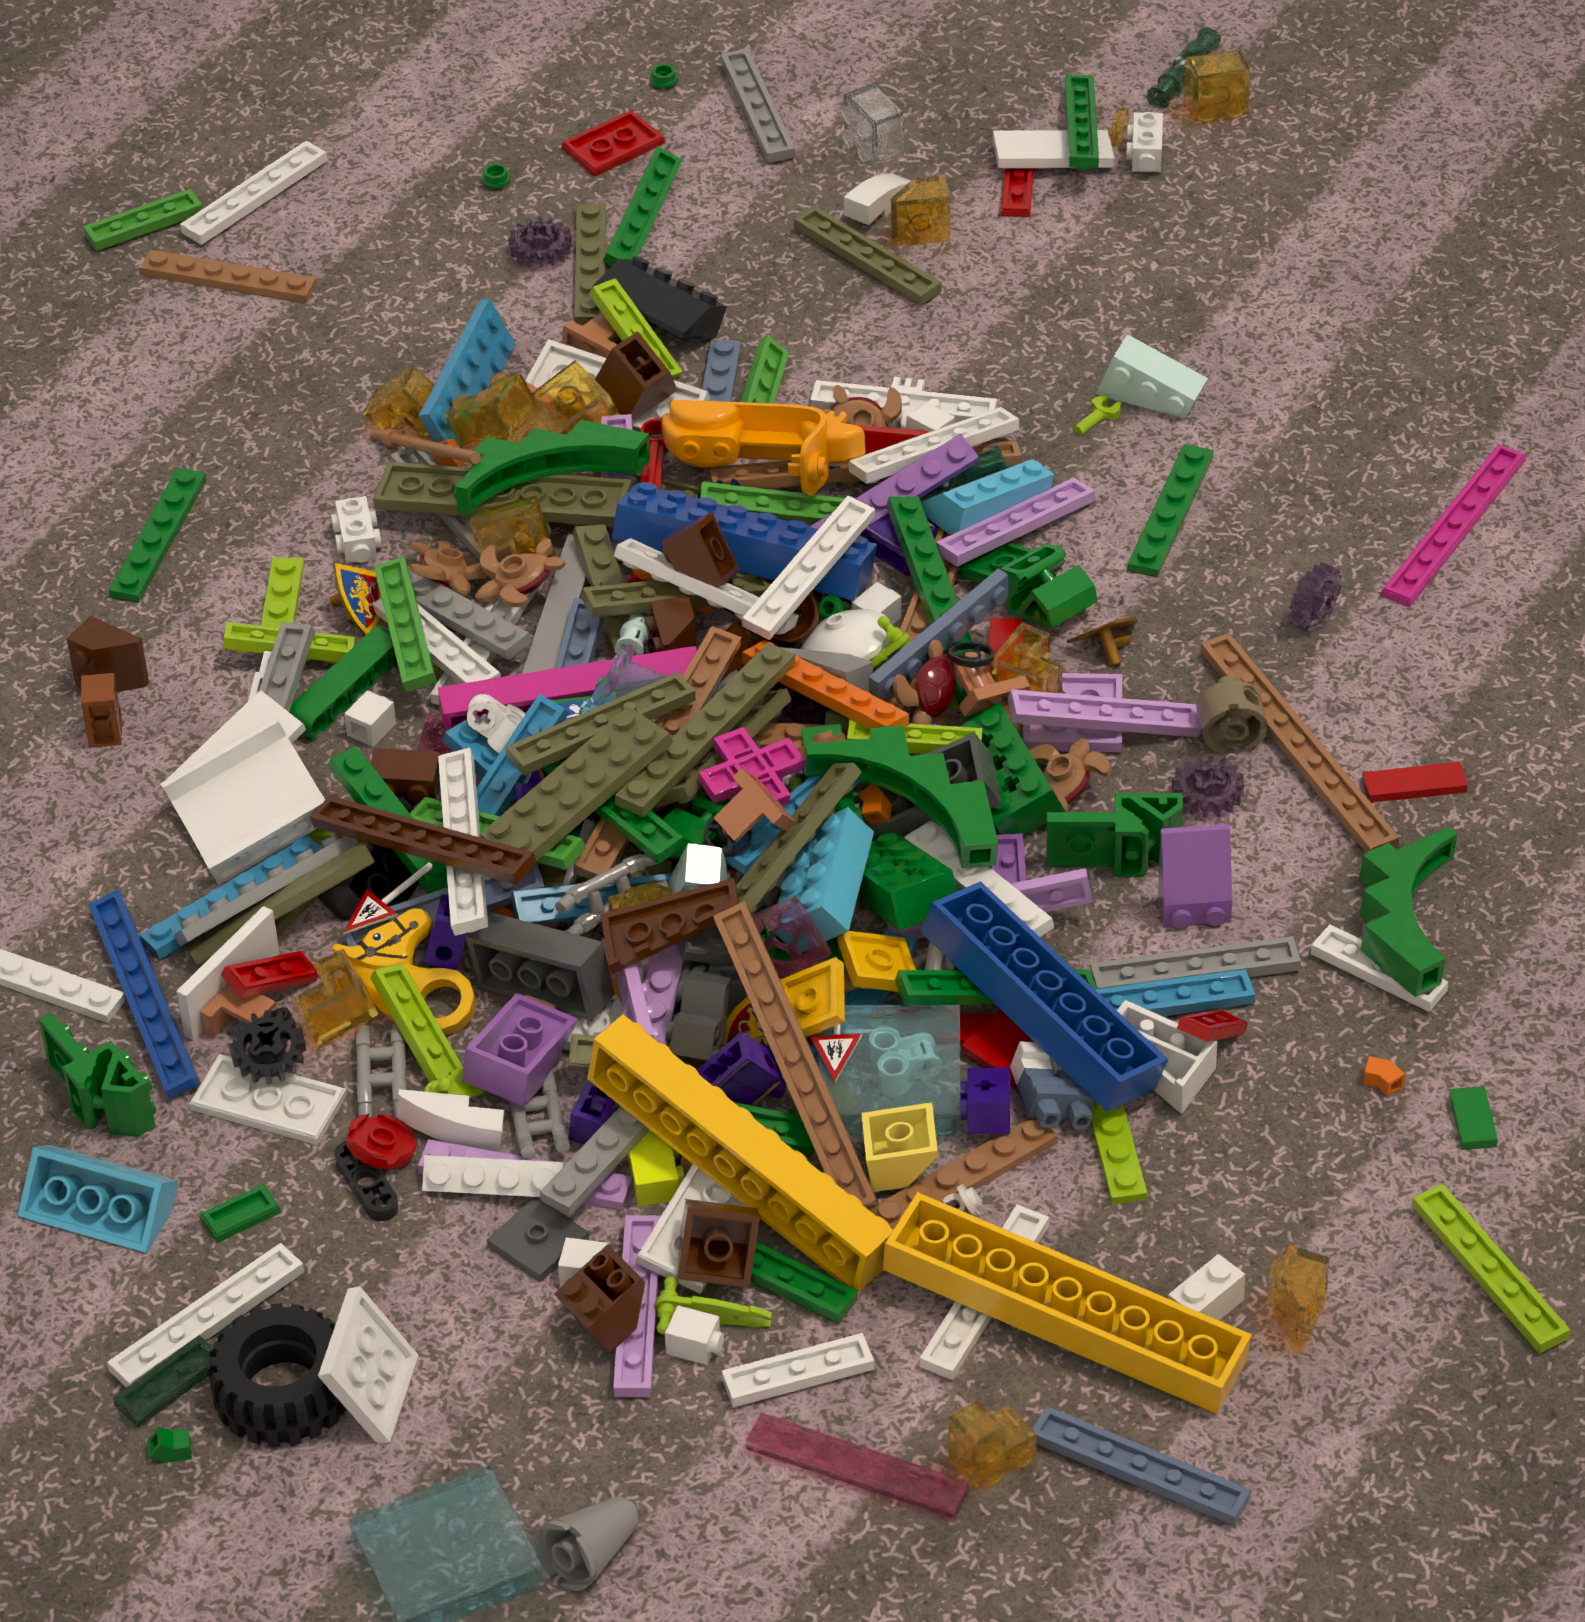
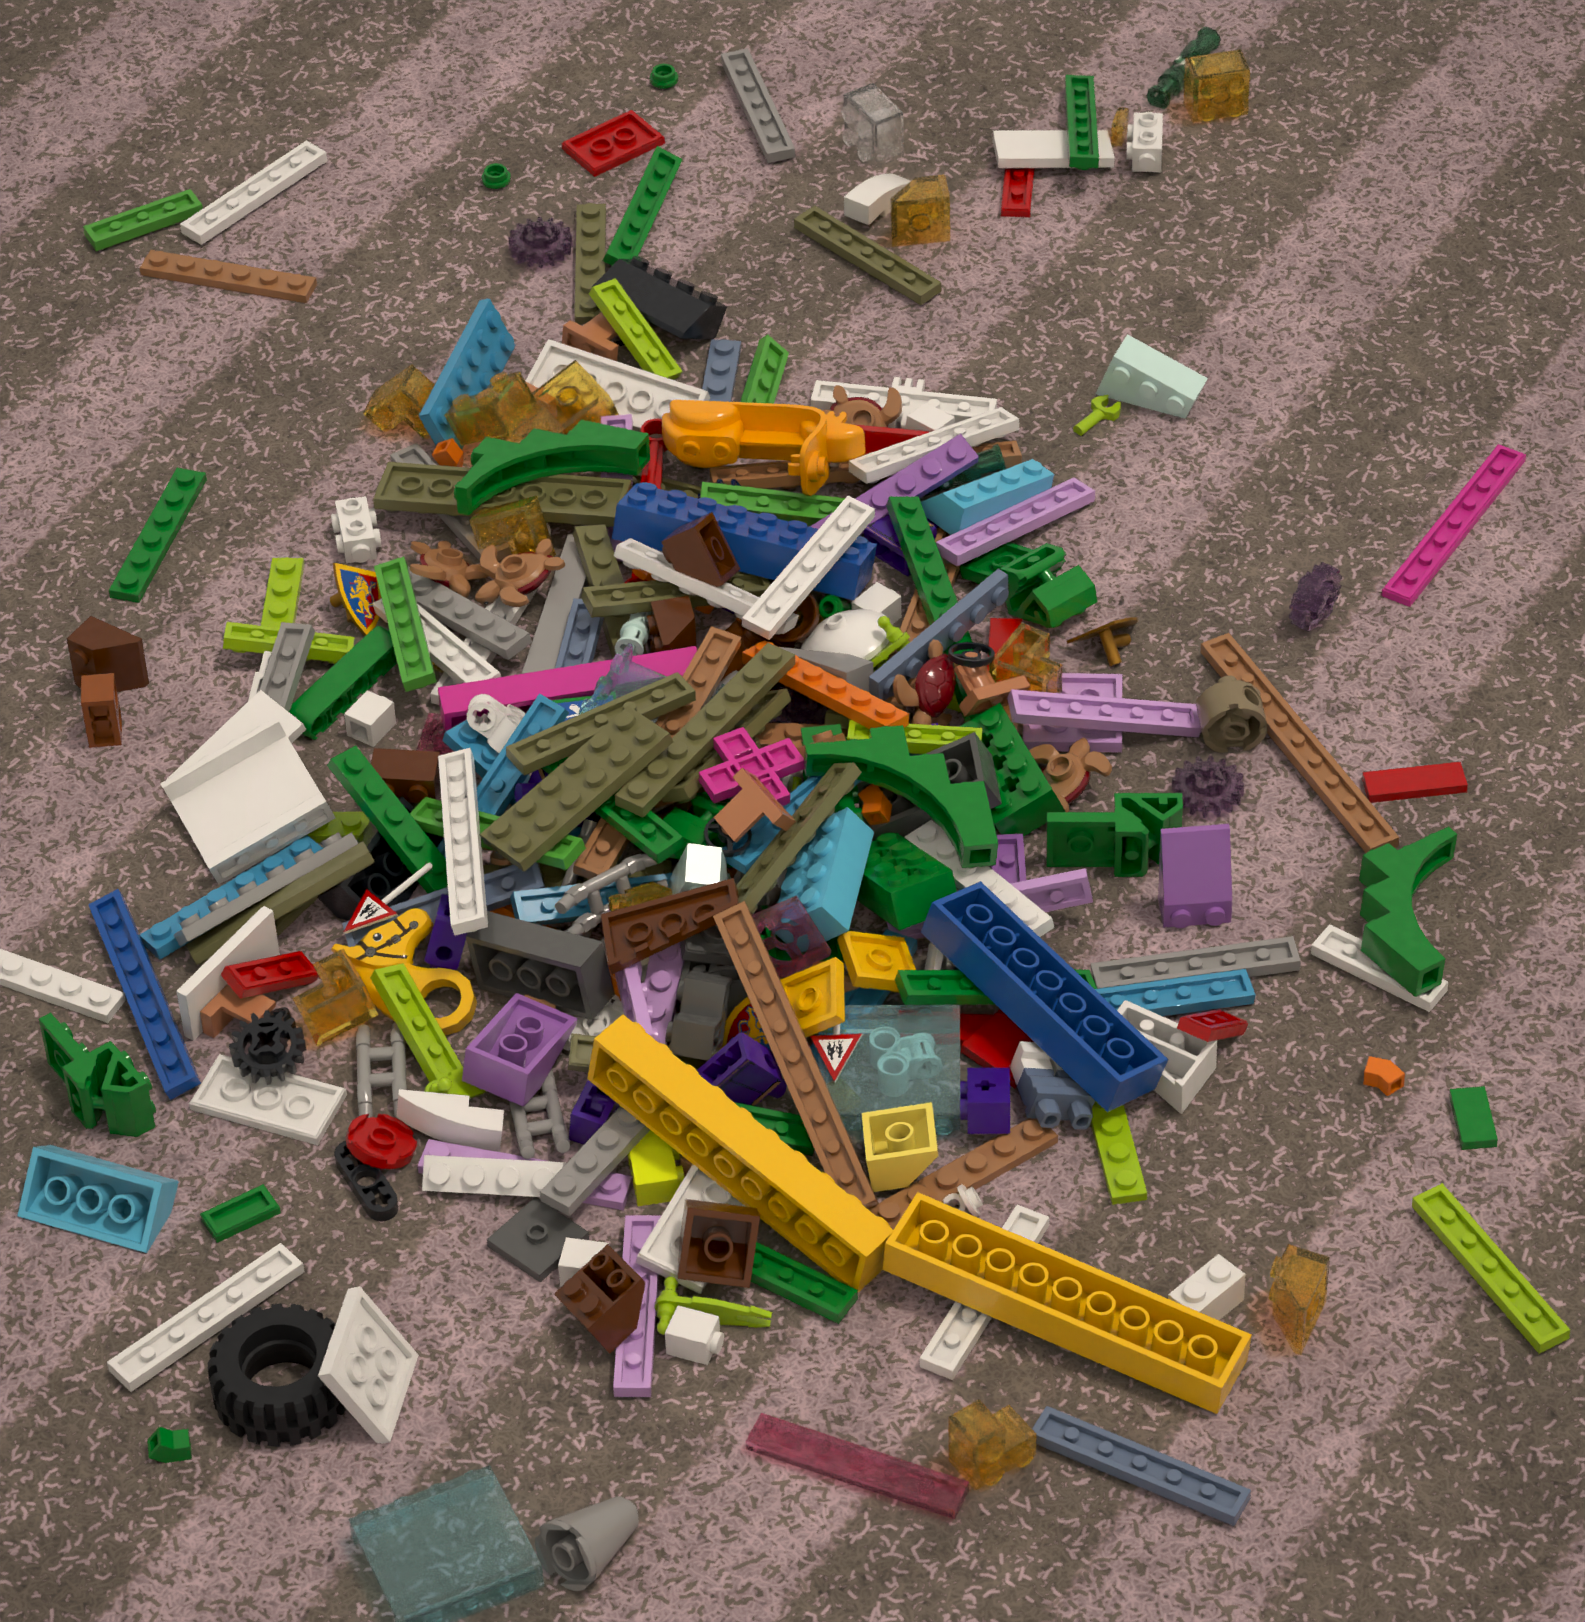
(165, 1382): clear green plate -> none
(395, 438): medium nougat bar -> none
(423, 840): reddish brown plate -> none
(635, 377): reddish brown slope -> none
(797, 1370): white plate -> none
(1170, 510): green plate -> none

